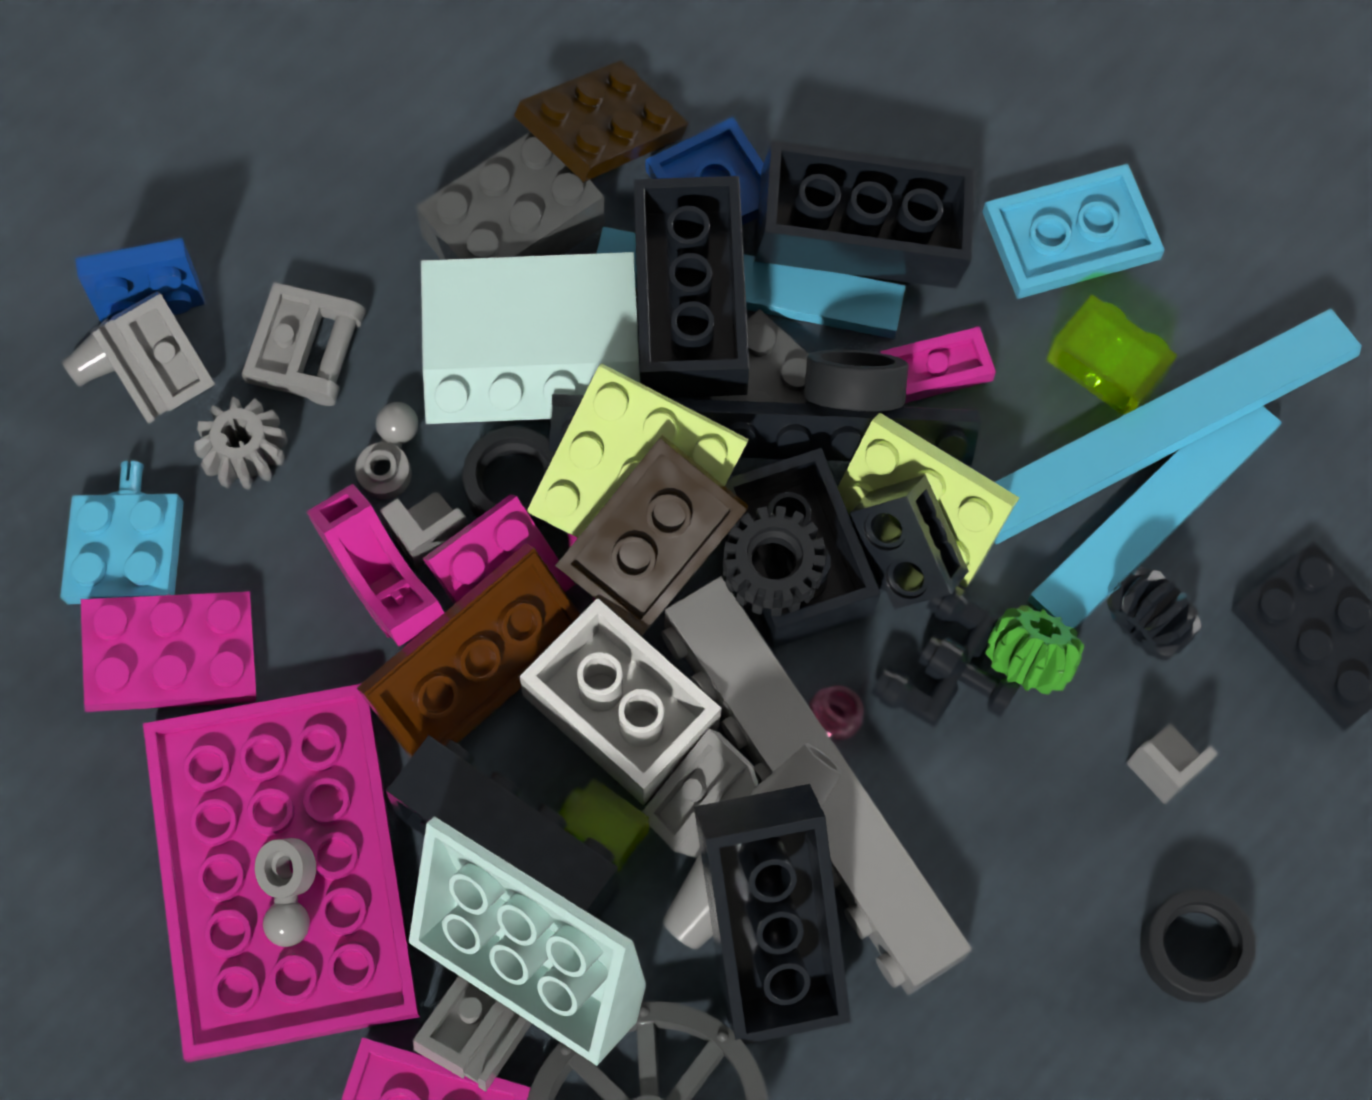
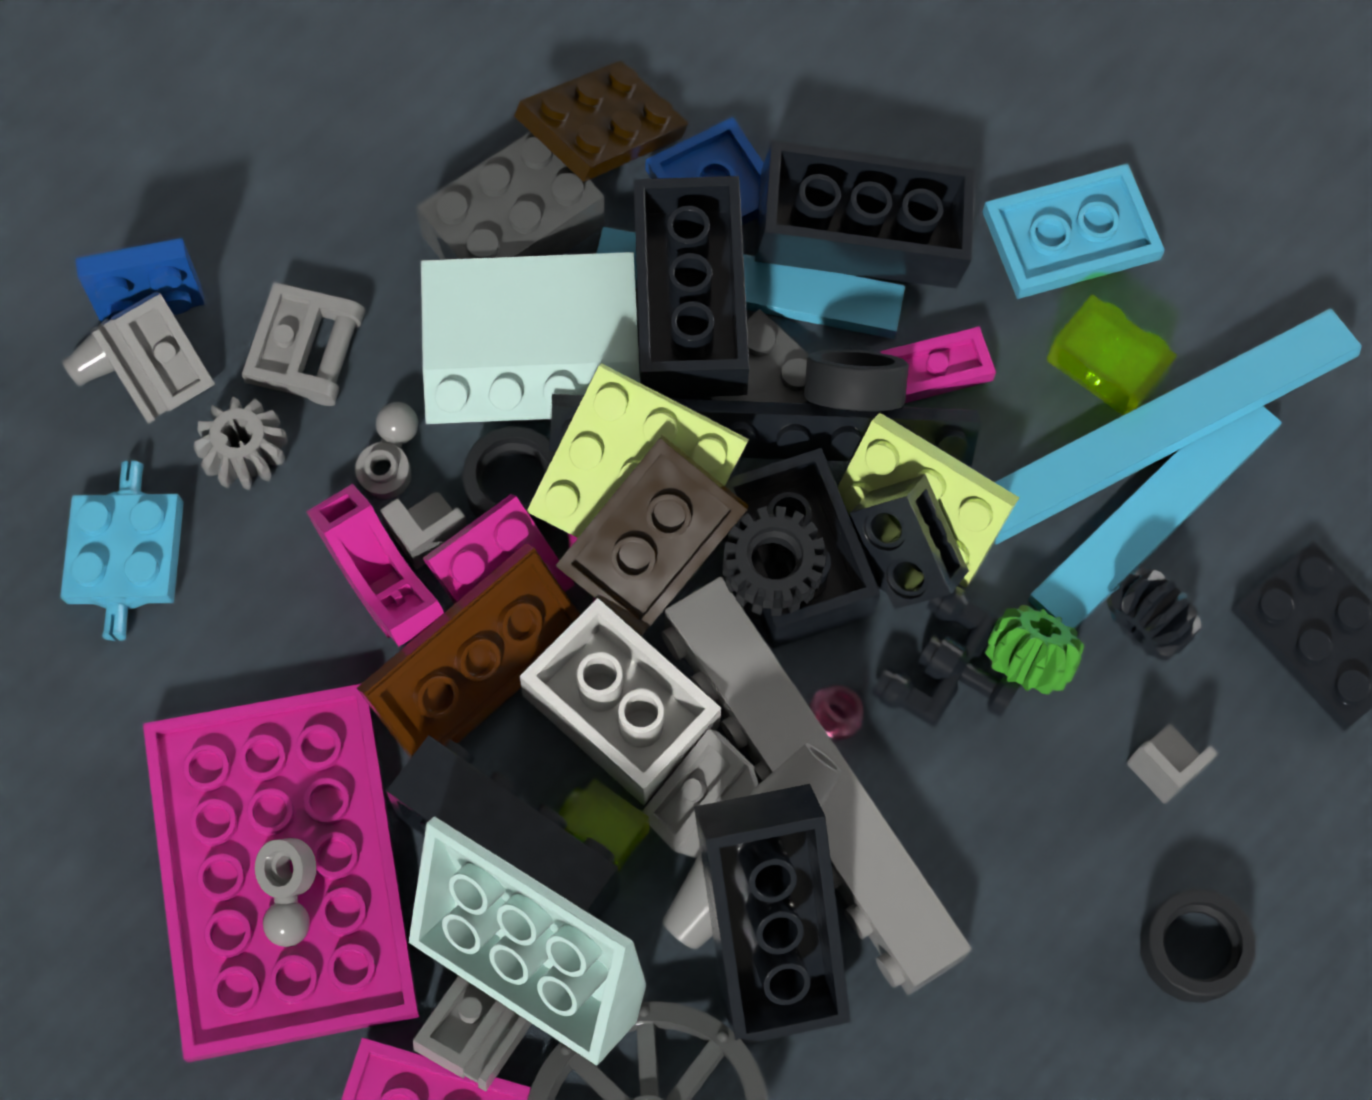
(167, 651): dark pink plate -> none

